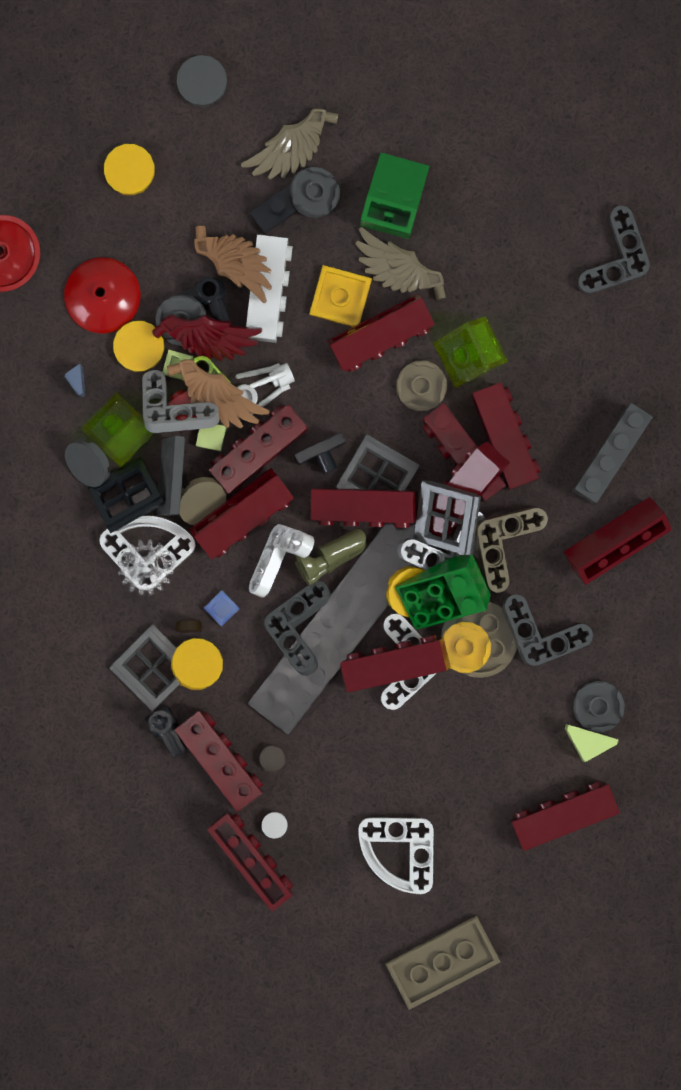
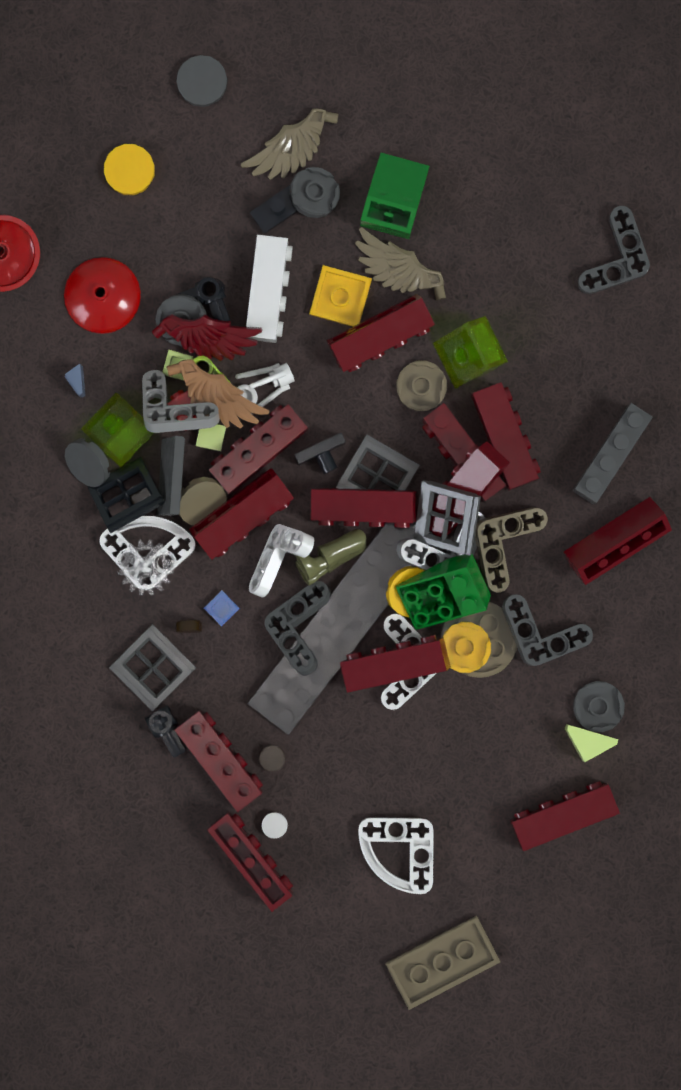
(138, 347): yellow tile -> none
(196, 664): yellow tile -> none
(235, 260): medium nougat animal -> none

